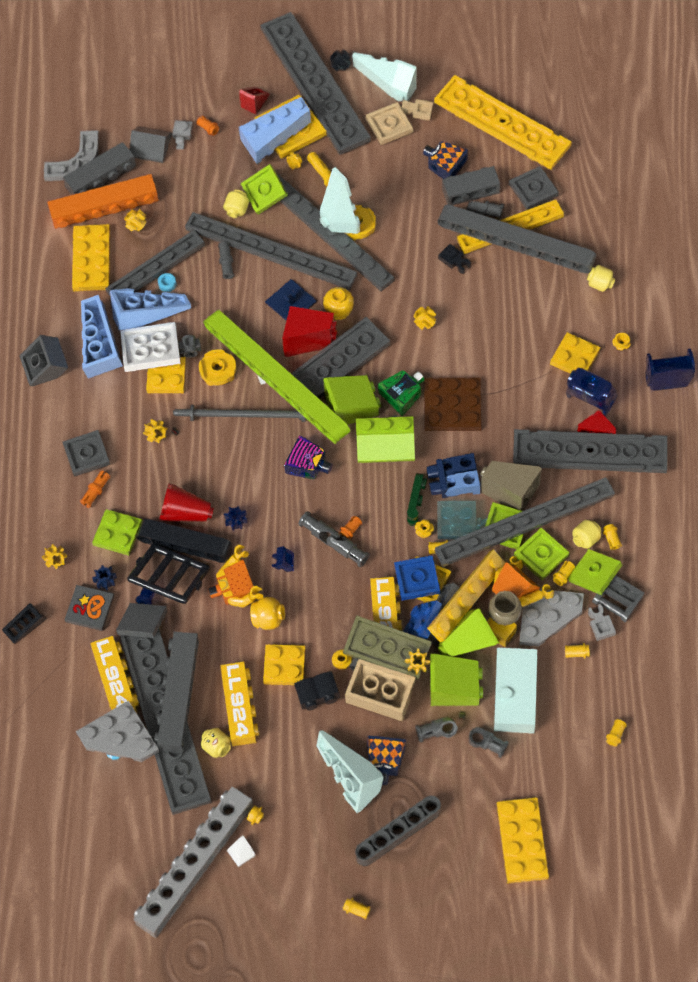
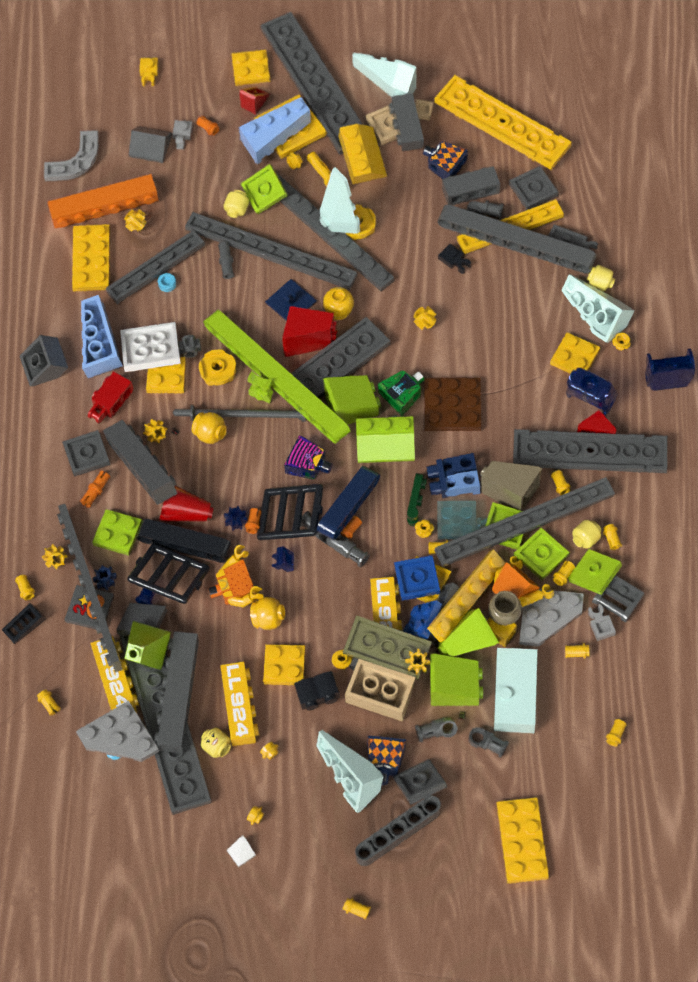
(27, 592): none -> yellow pin
(48, 702): none -> yellow pin
(90, 594): none -> dark grey plate
(100, 170): dark grey brick -> none
(110, 397): none -> red brick
(139, 309): light blue wedge -> none
(140, 461): none -> dark grey brick
(147, 645): none -> lime slope
(148, 70): none -> yellow plate
(155, 923): light grey brick -> none
(209, 427): none -> yellow piece
(250, 67): none -> yellow plate
(253, 521): none -> orange pin
(260, 387): none -> lime piece
(269, 751): none -> yellow plate
(295, 532): none -> black bar
(340, 60): black gear -> none
(348, 503): none -> dark blue beam
(361, 153): none -> yellow slope
(406, 122): none -> dark grey brick
(420, 781): none -> dark grey tile
(562, 486): none -> yellow pin
(571, 237): none -> dark grey plate
(601, 311): none -> light aqua wedge

